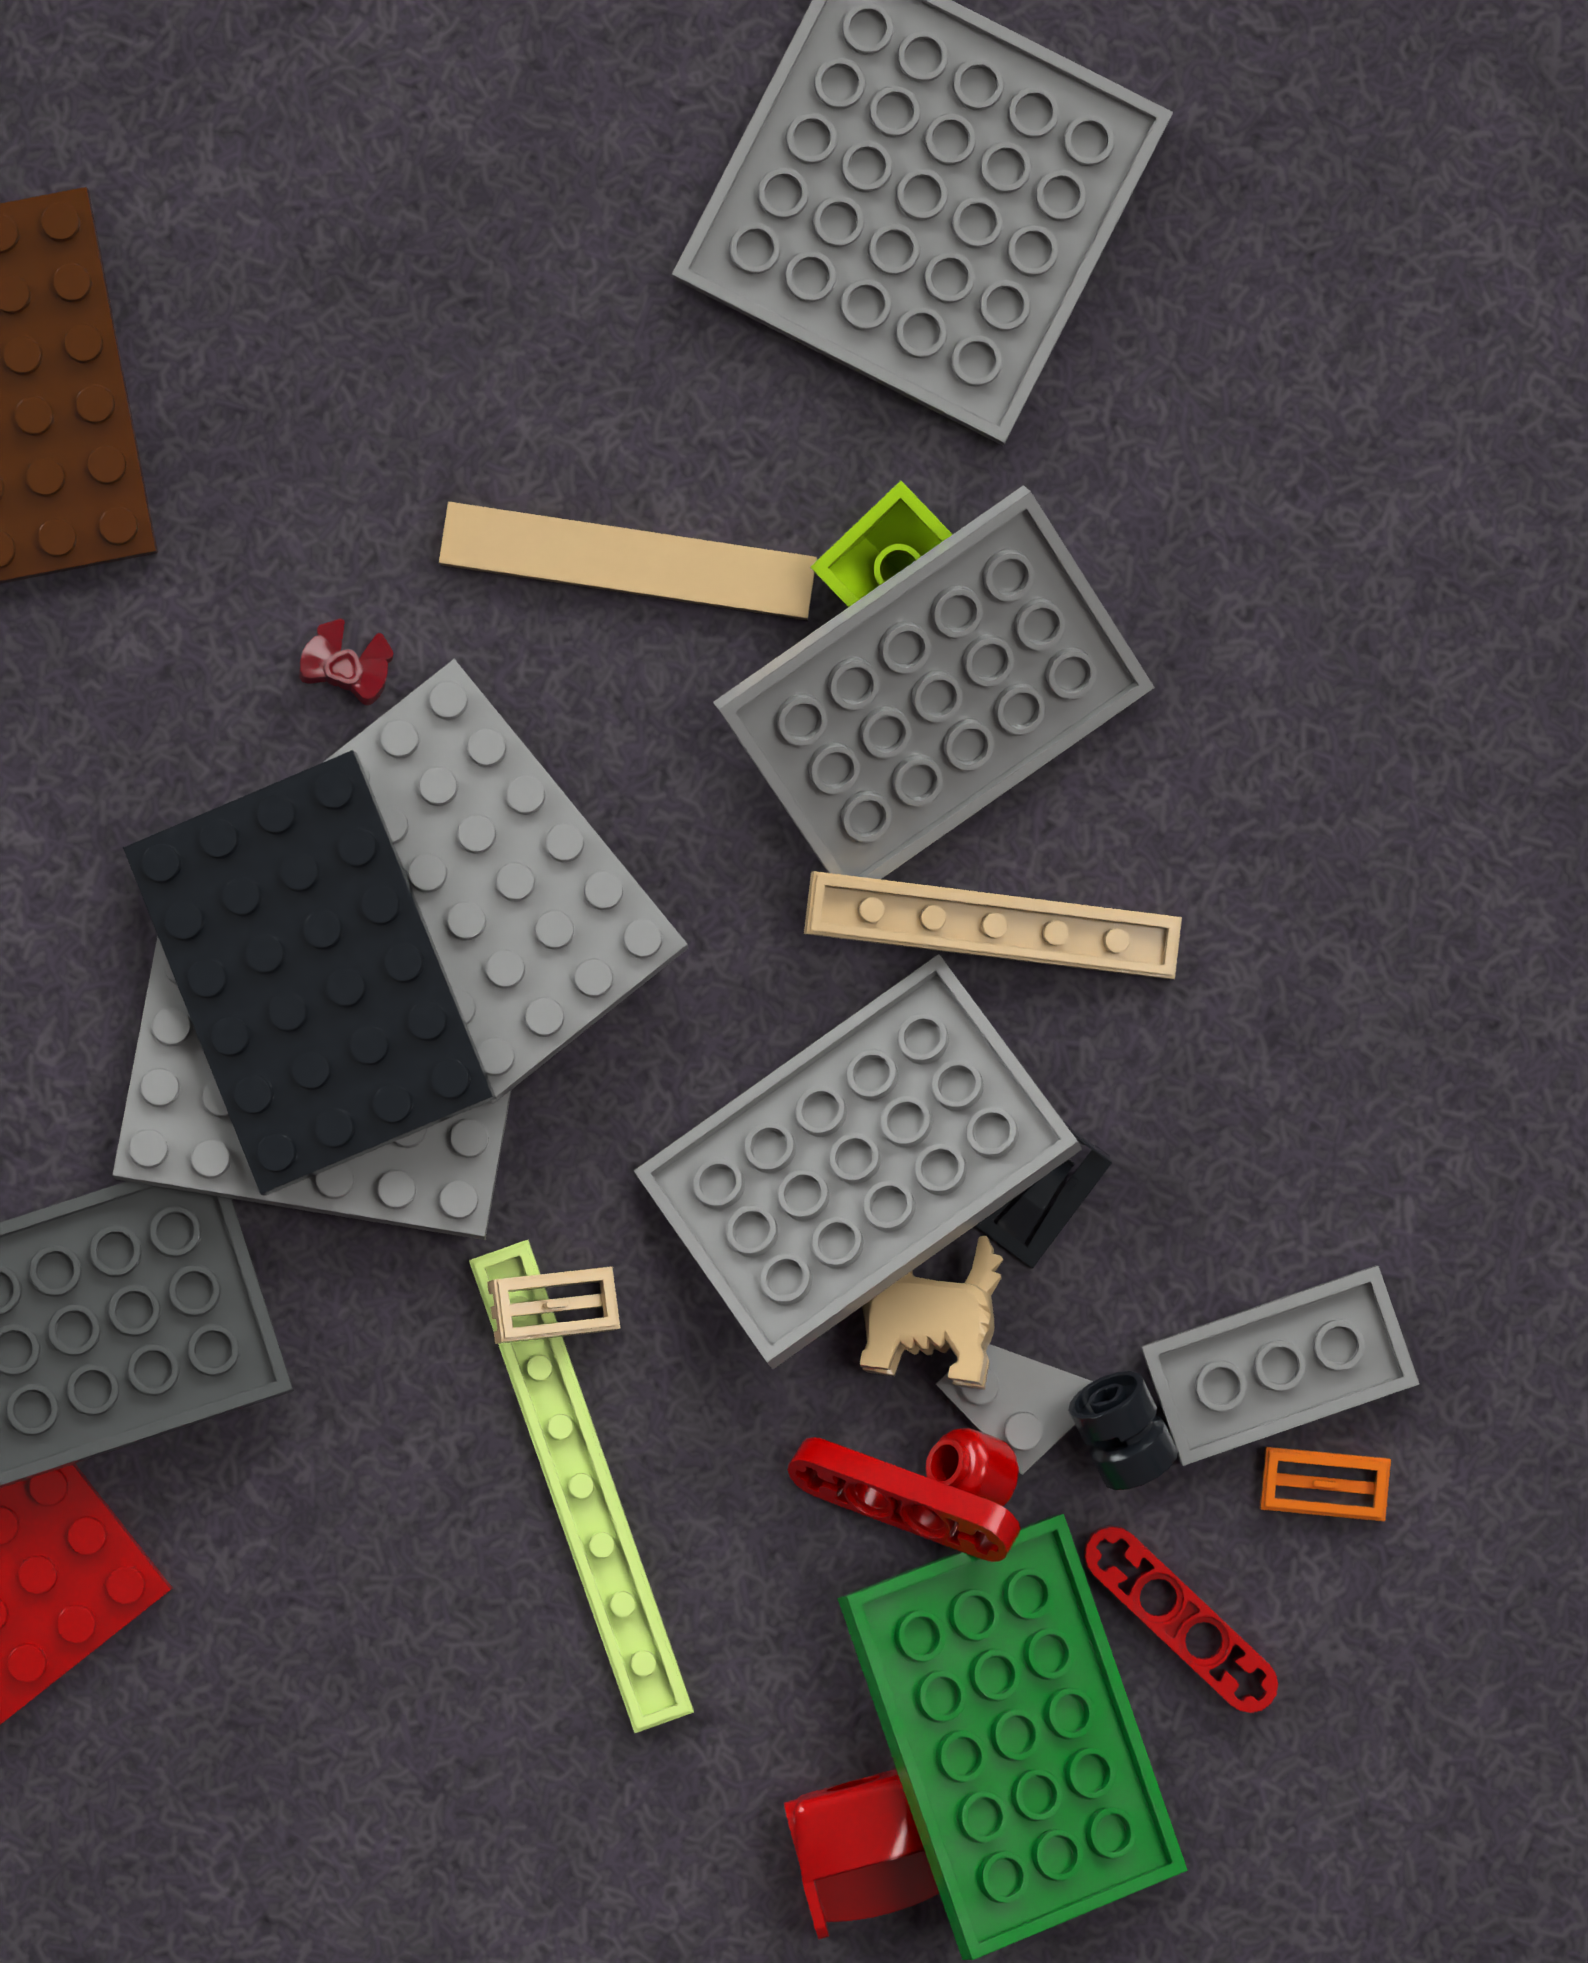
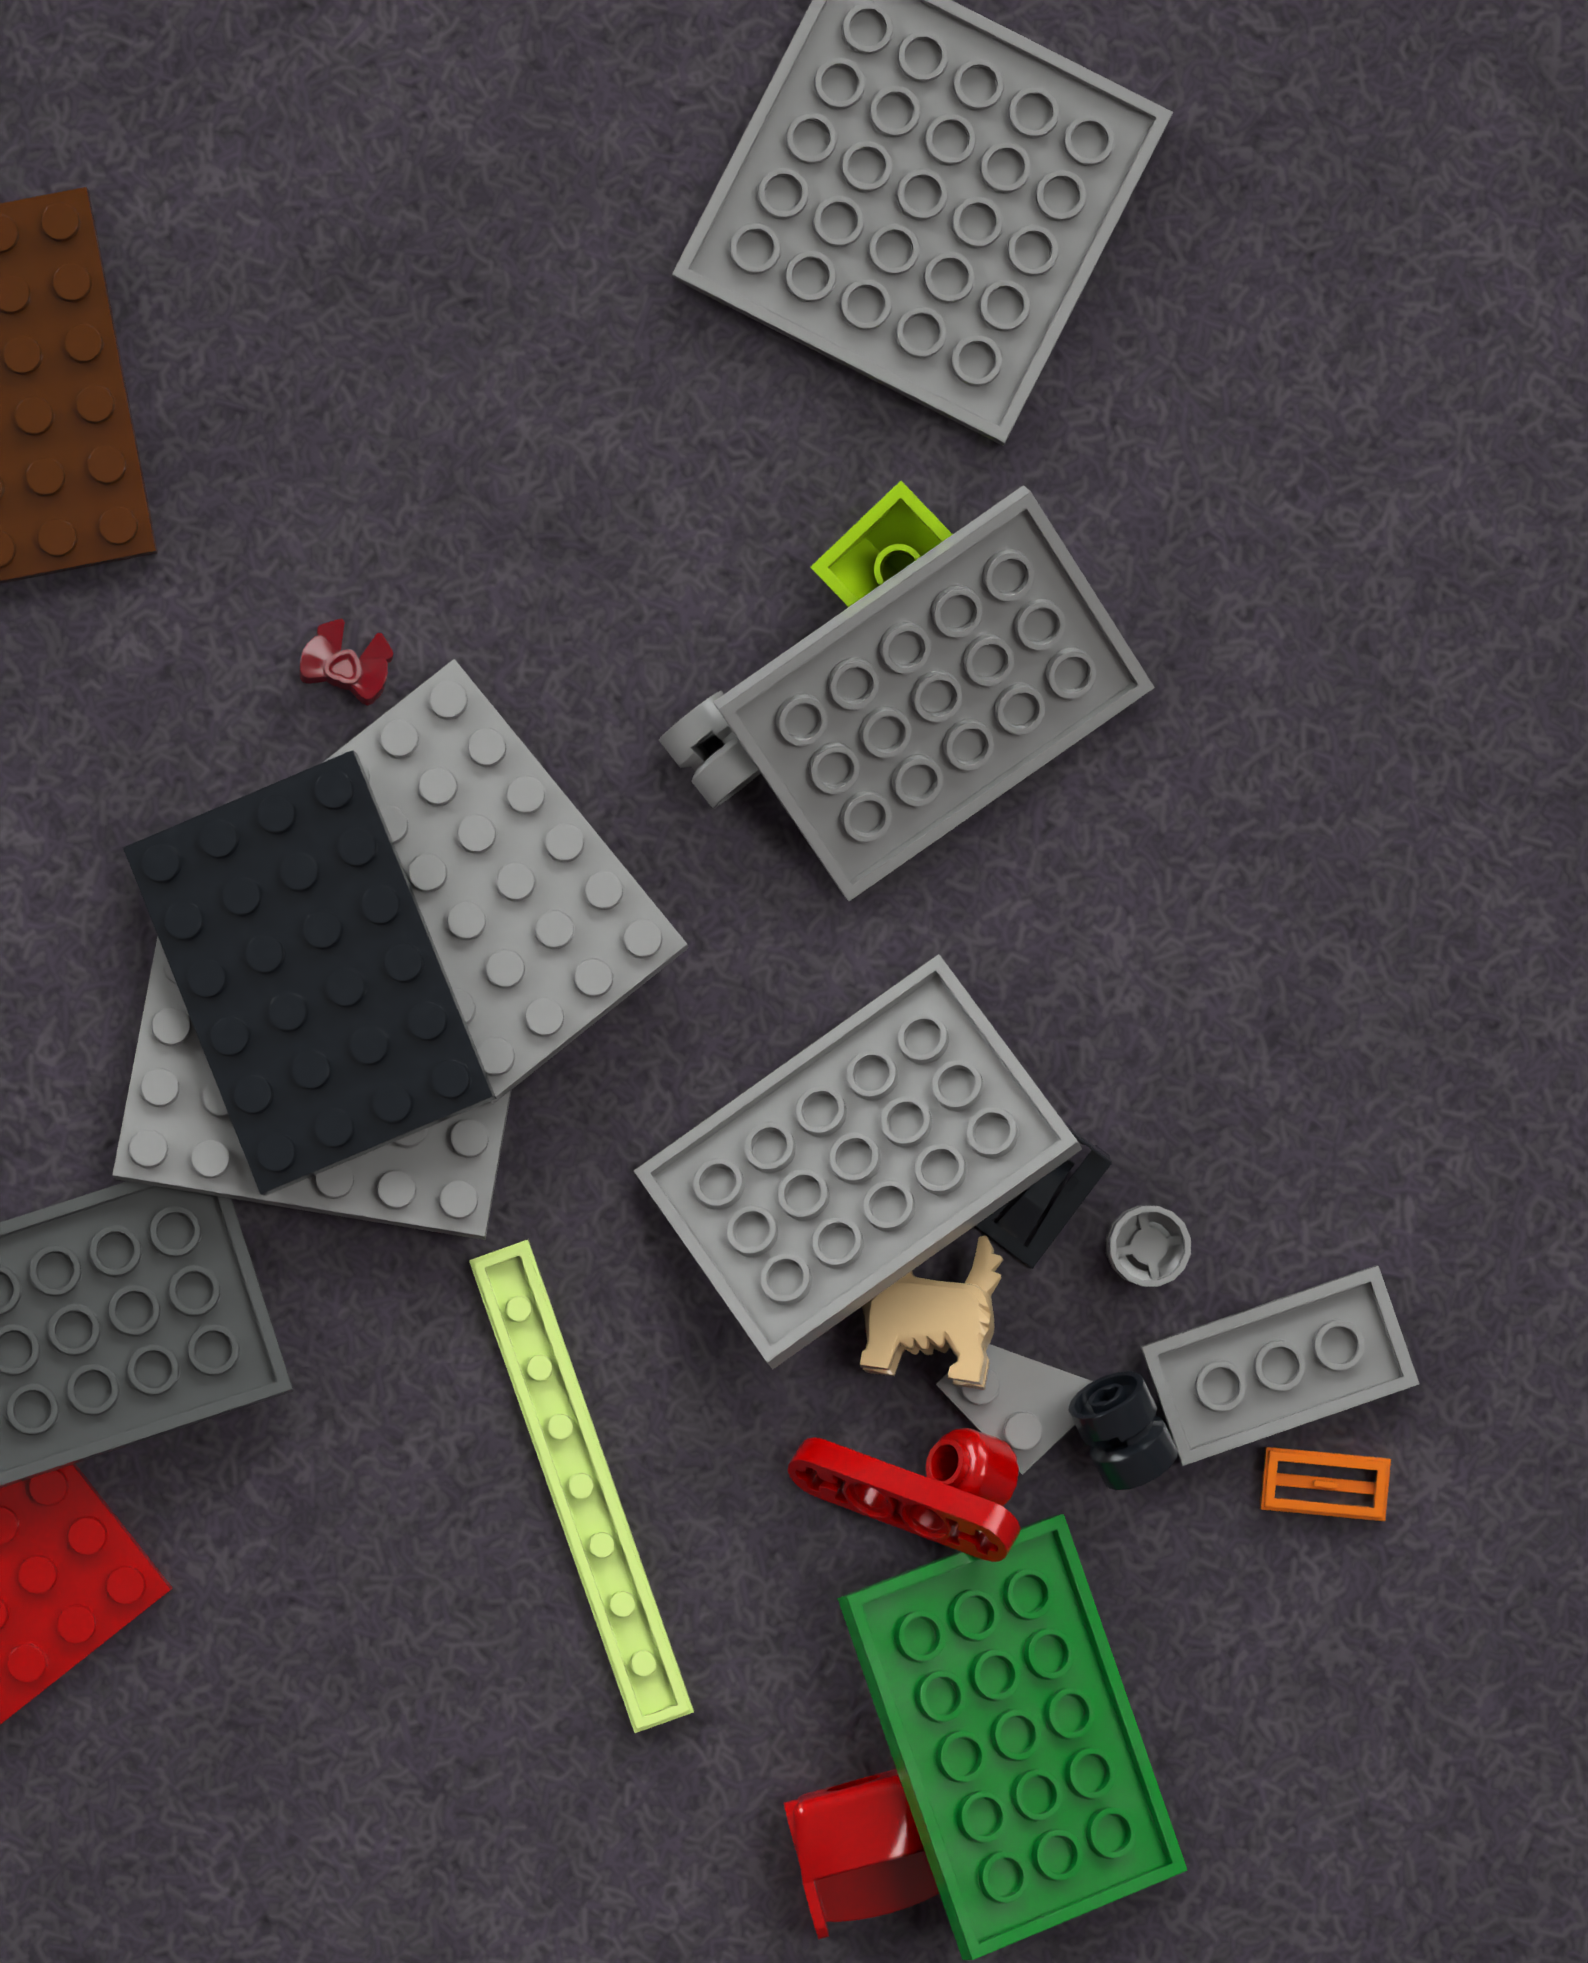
(504, 1311): tan tile -> none
(627, 560): tan tile -> none
(716, 775): none -> light grey wheel
(992, 925): tan tile -> none
(1148, 1246): none -> light grey wheel
(1183, 1615): red beam -> none

